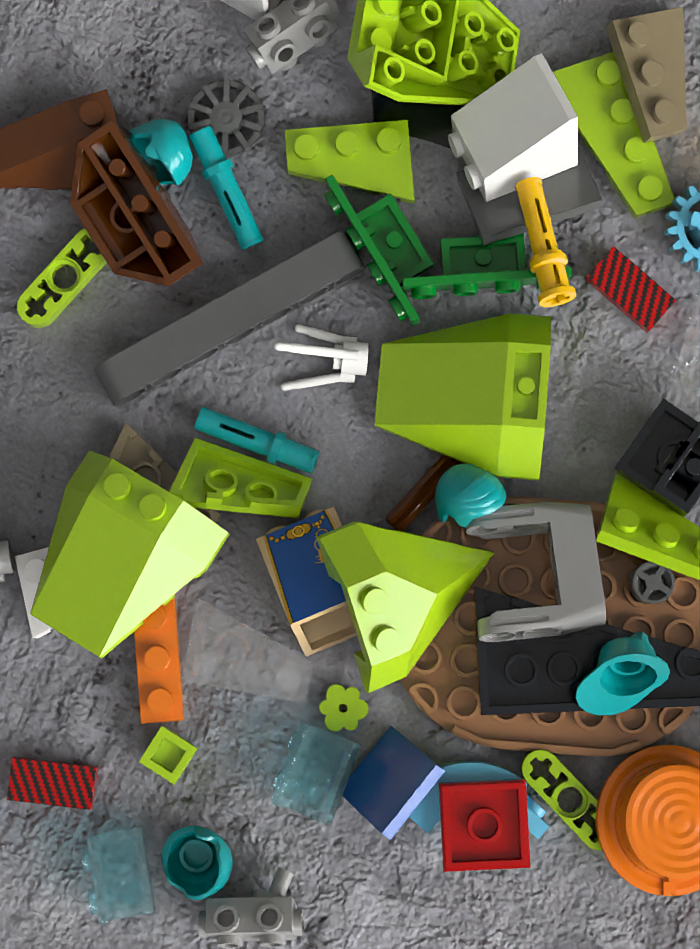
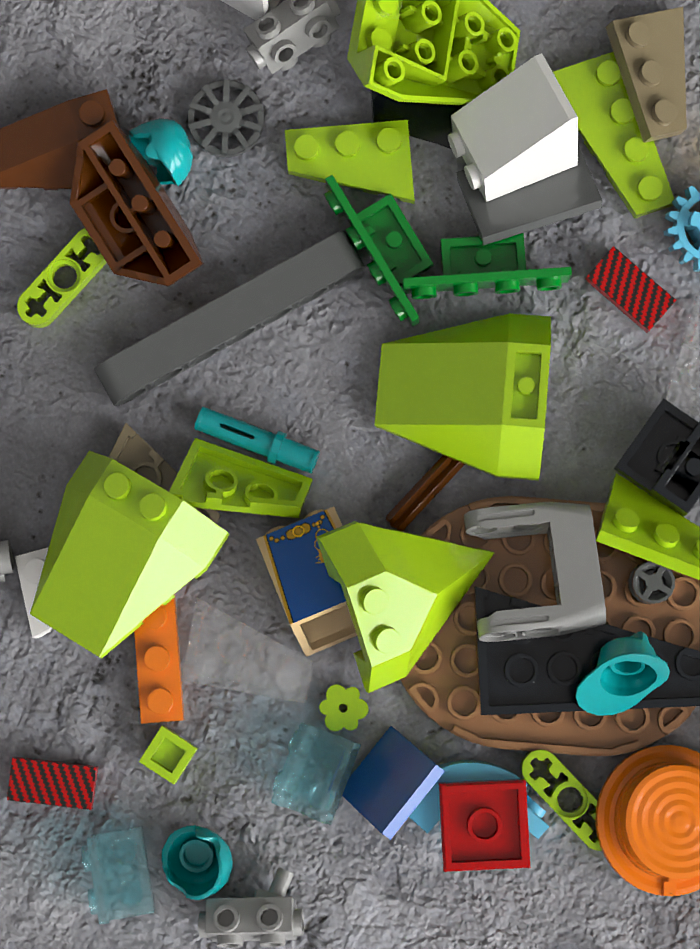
(220, 174): teal pin -> none
(347, 355): white plant -> none
(467, 494): teal hair -> none
(547, 259): yellow pin -> none

